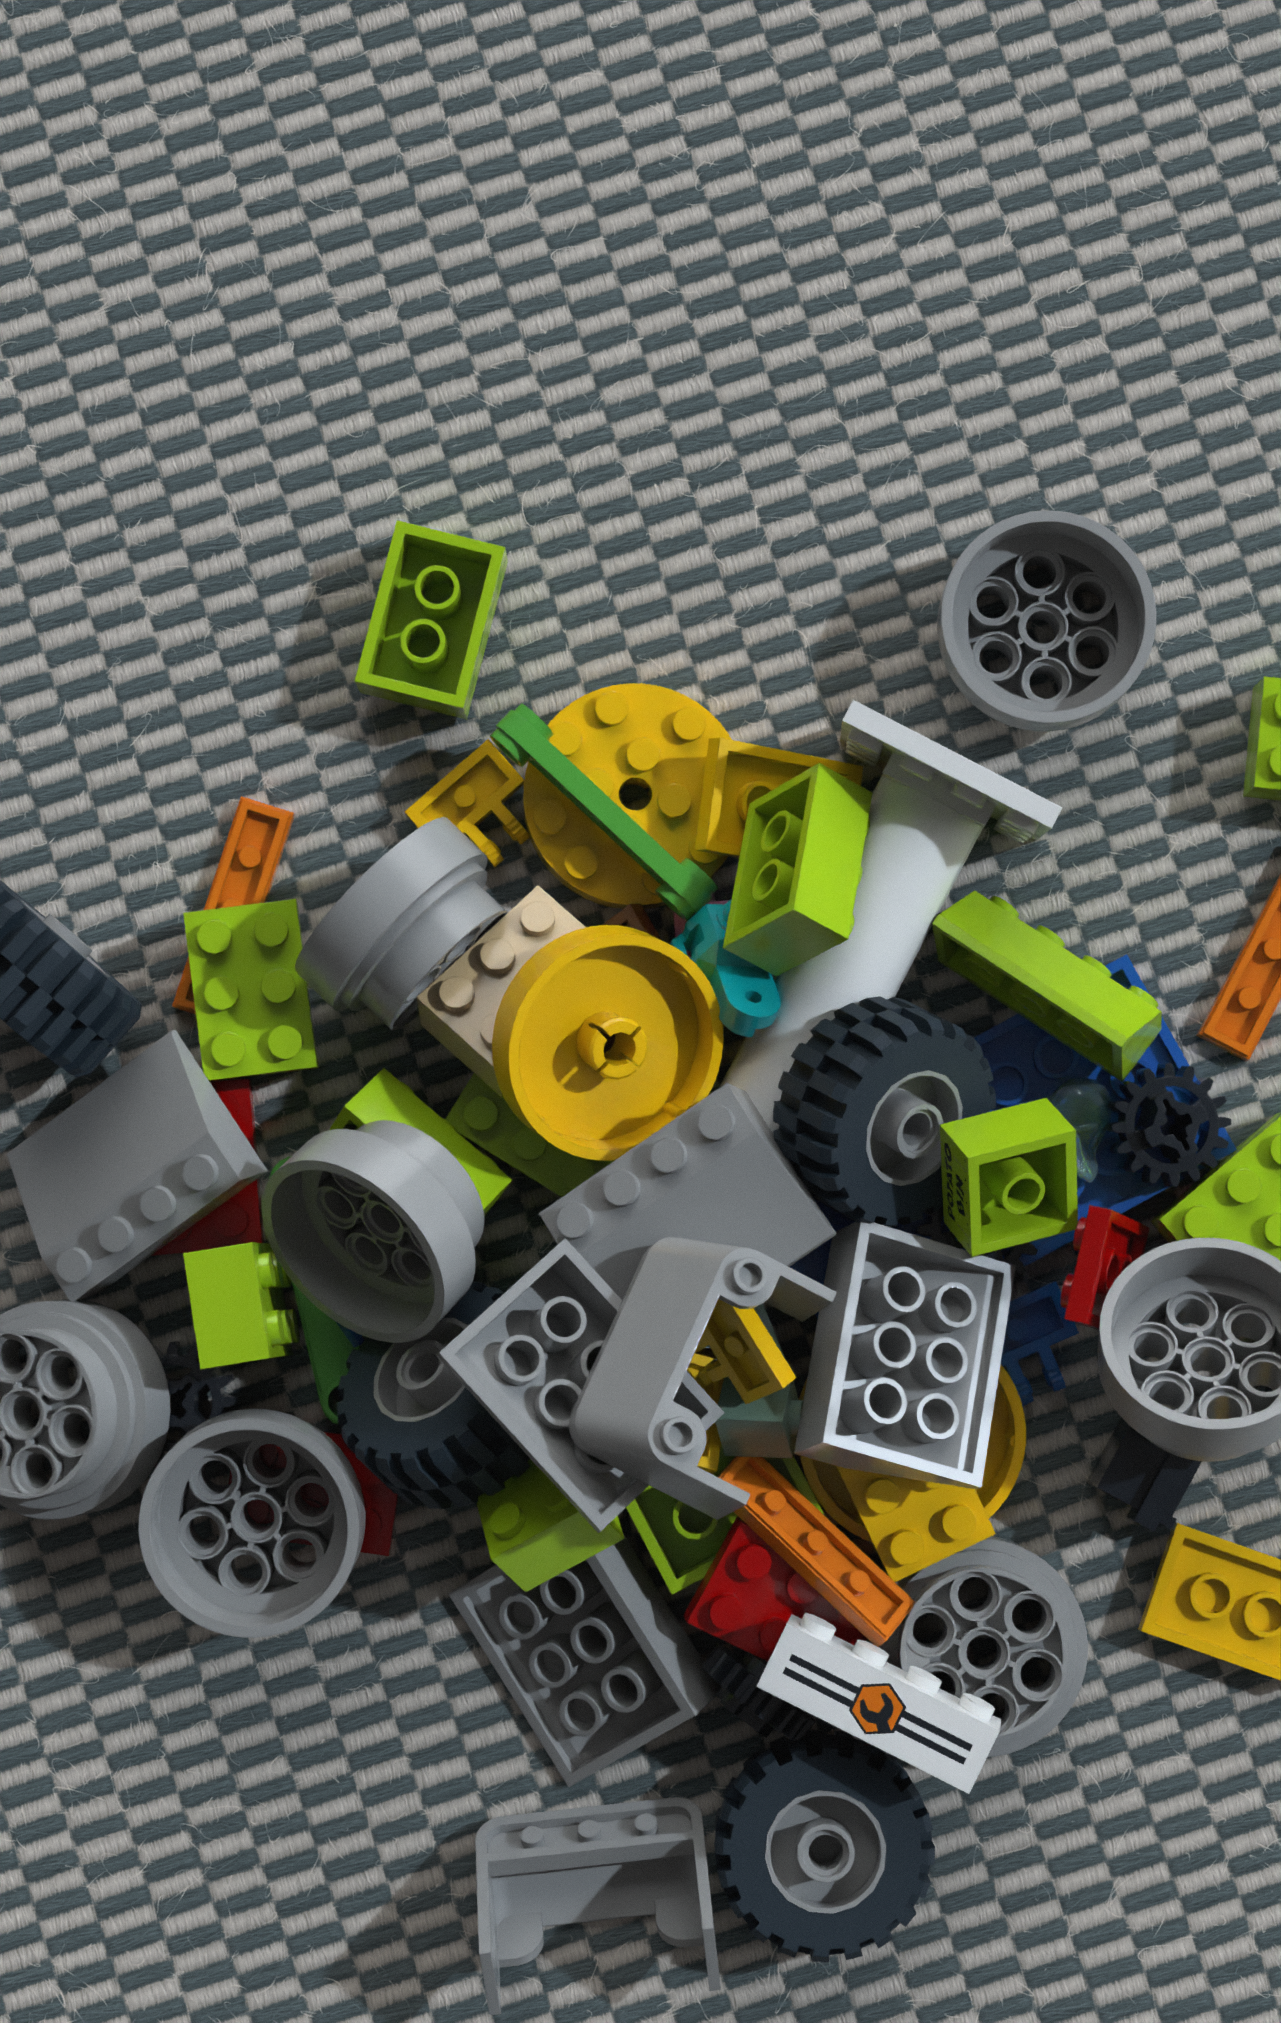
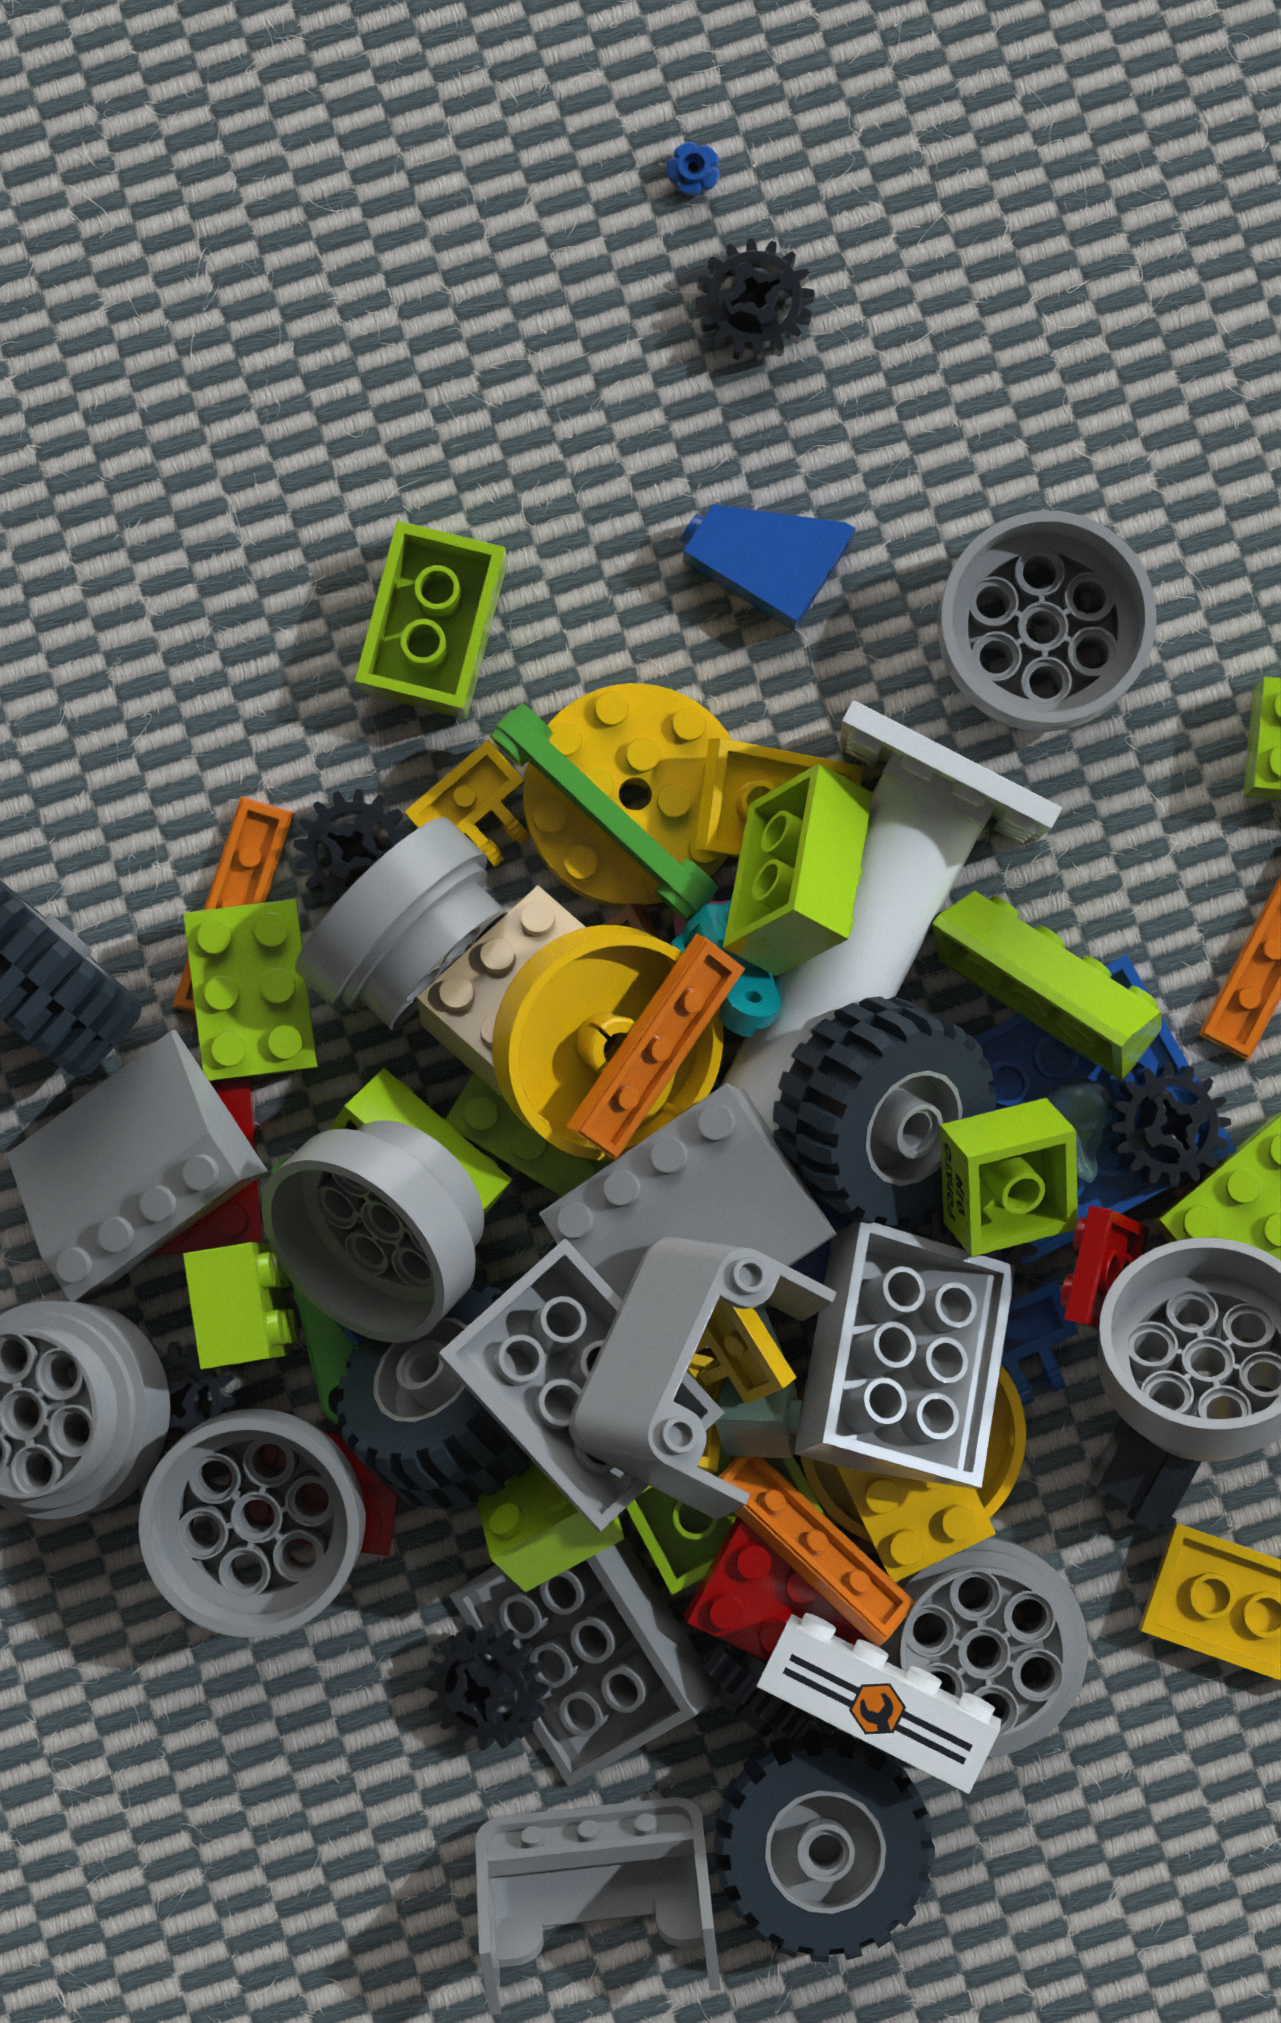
(323, 833): none -> black gear
(482, 1709): none -> black gear
(655, 1047): none -> orange tile
(697, 182): none -> blue plate
(734, 311): none -> black gear
(766, 556): none -> blue slope

